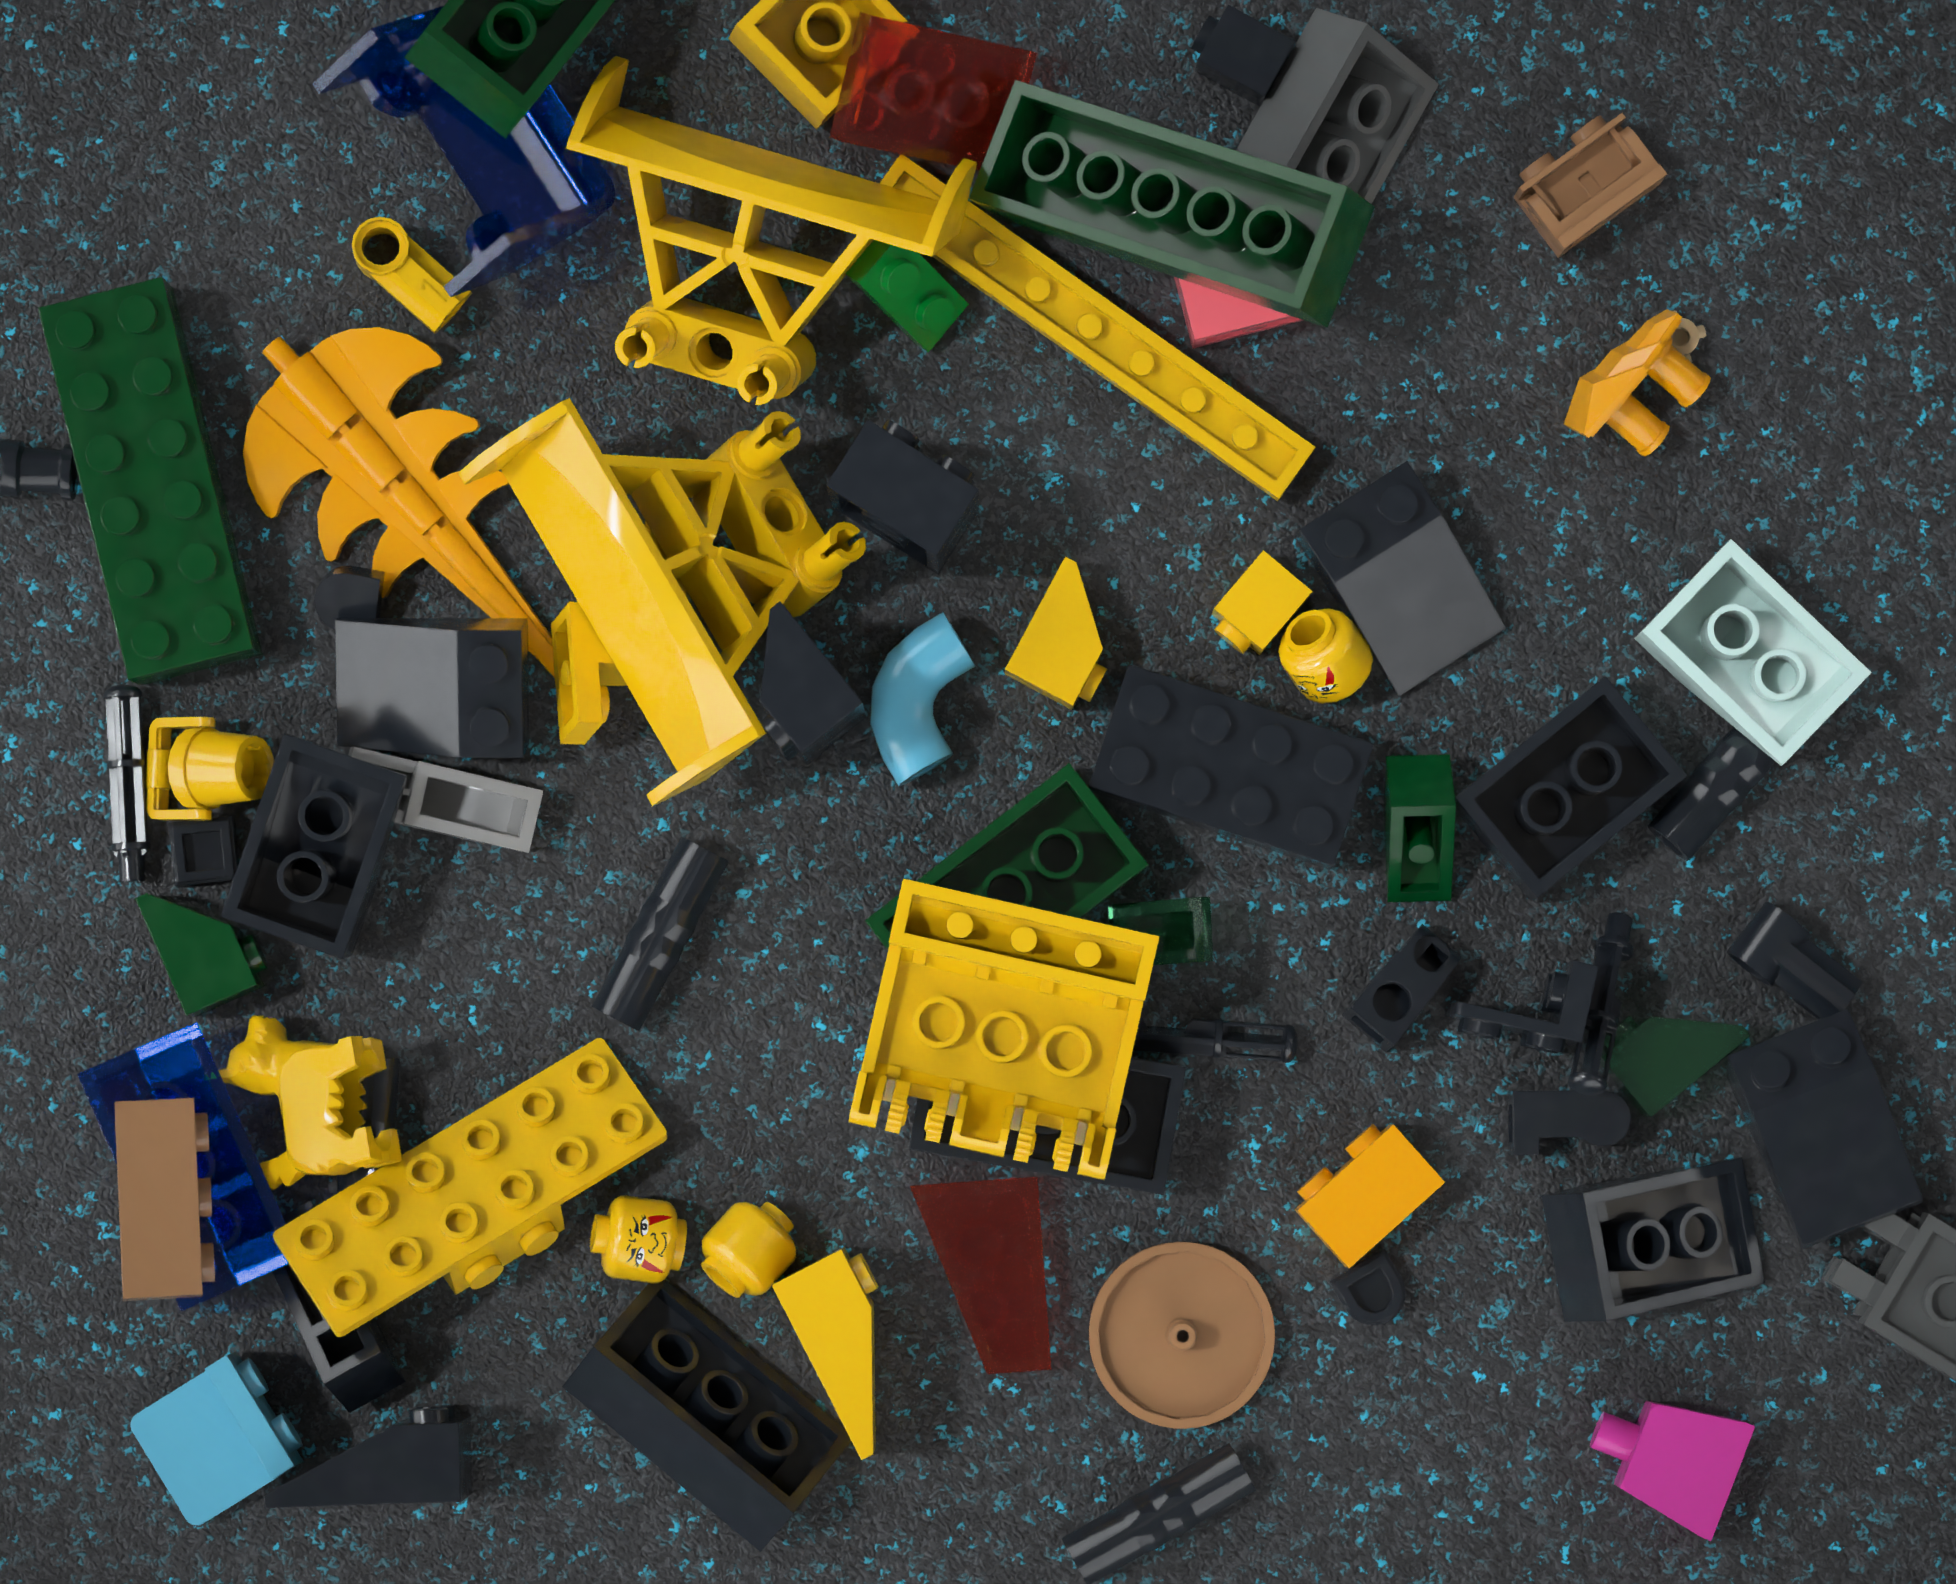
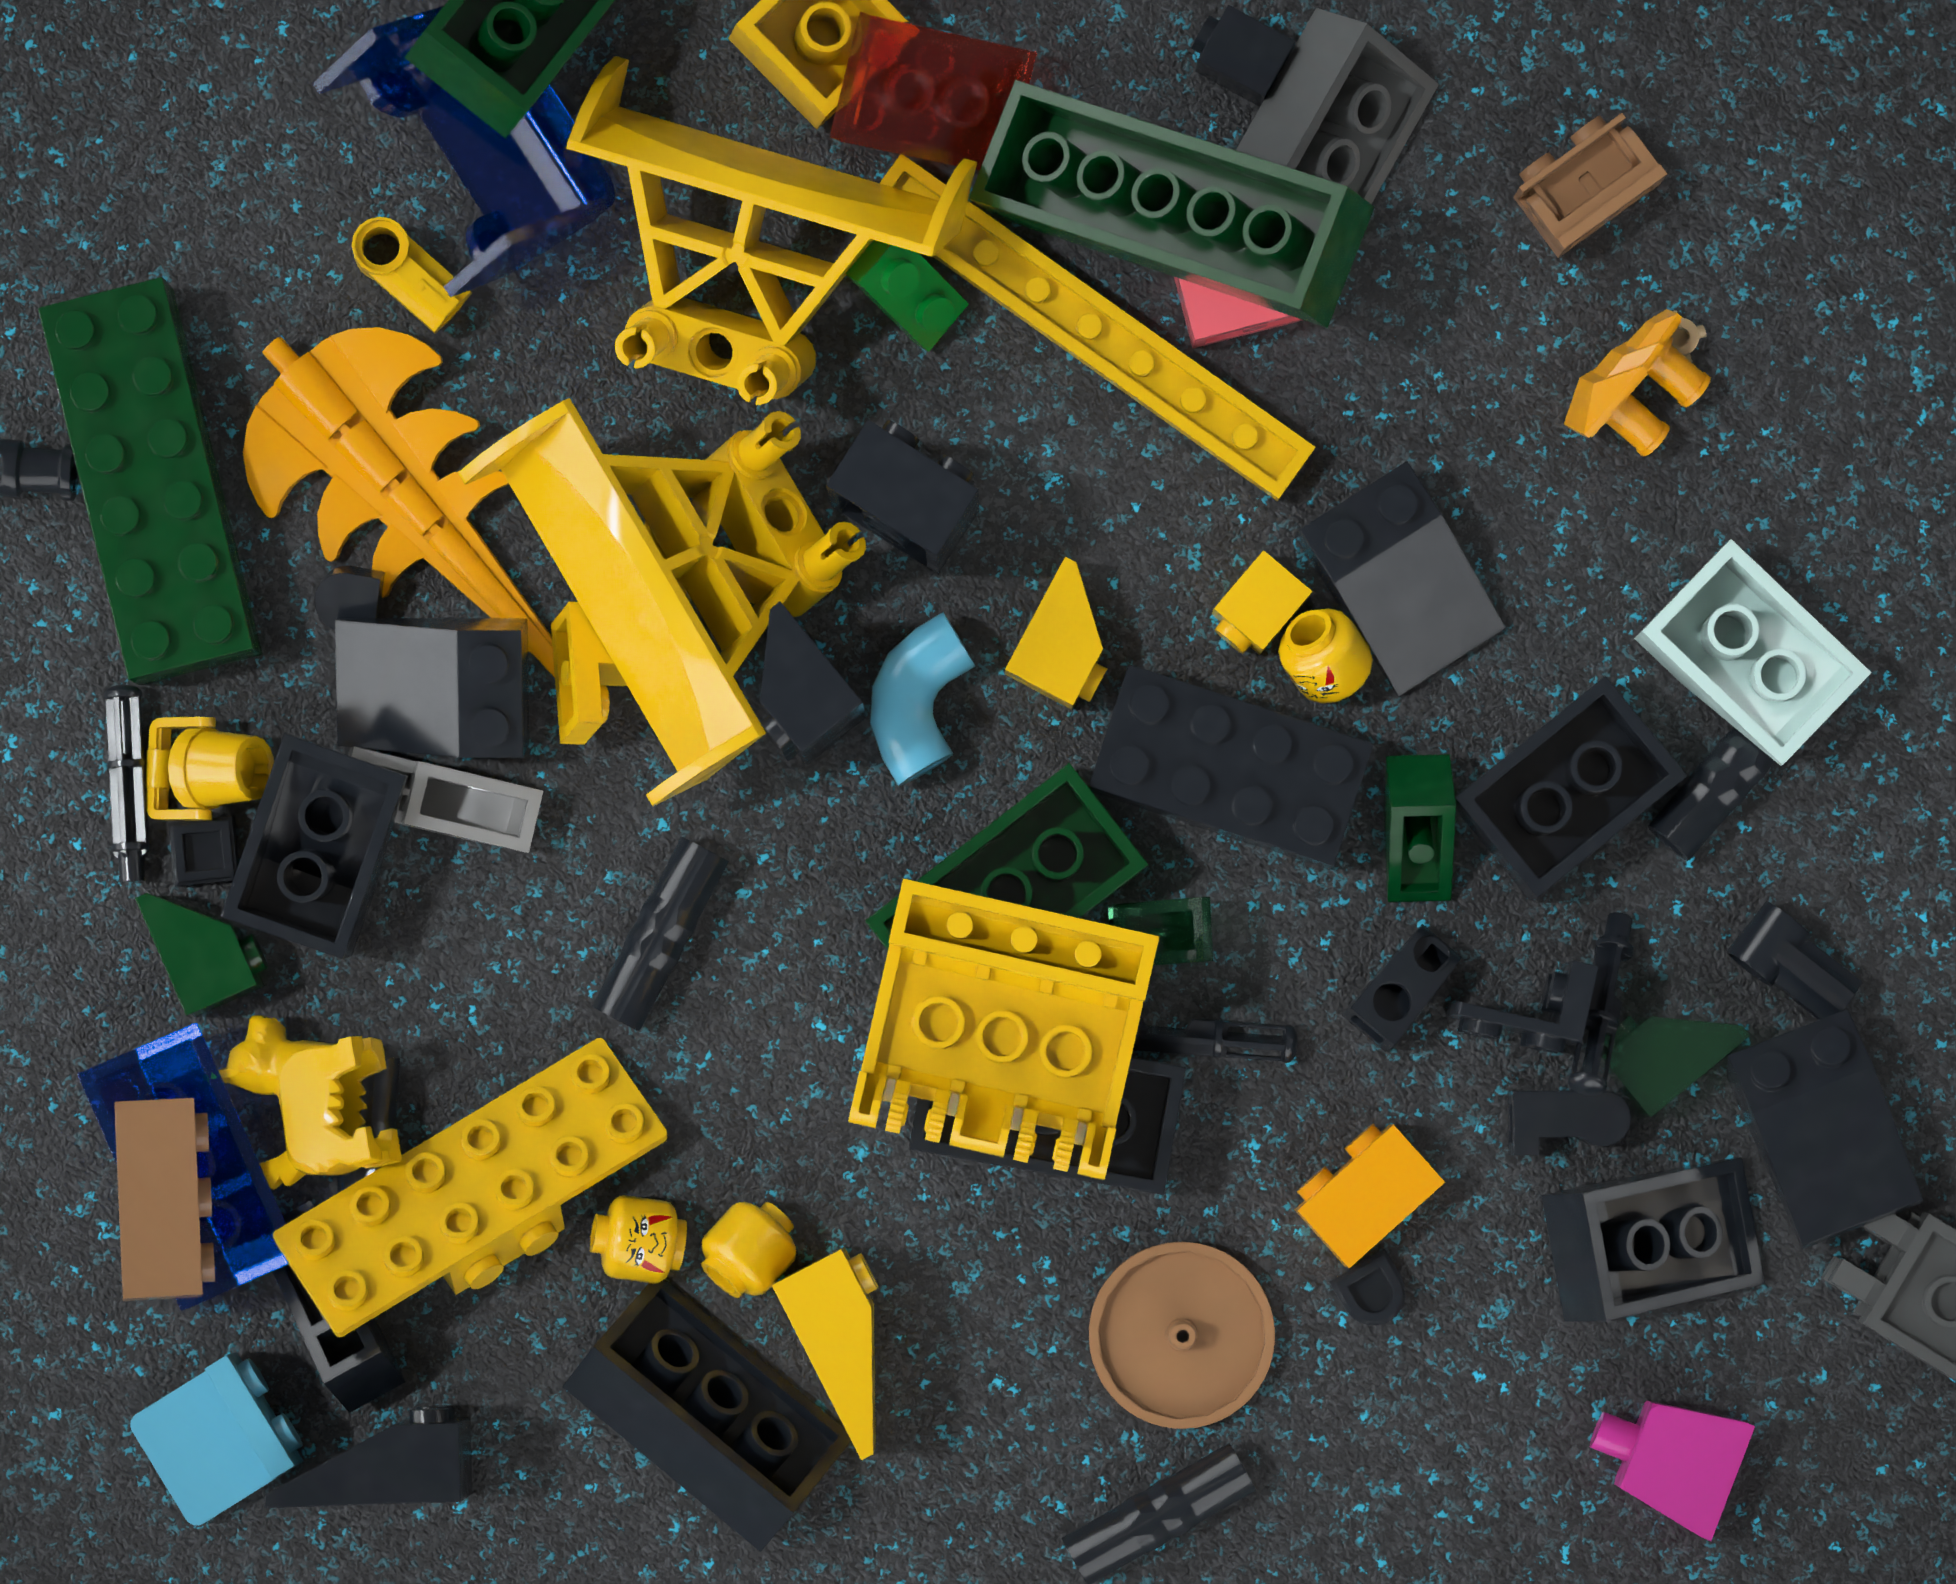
(995, 1264): clear red wing -> none

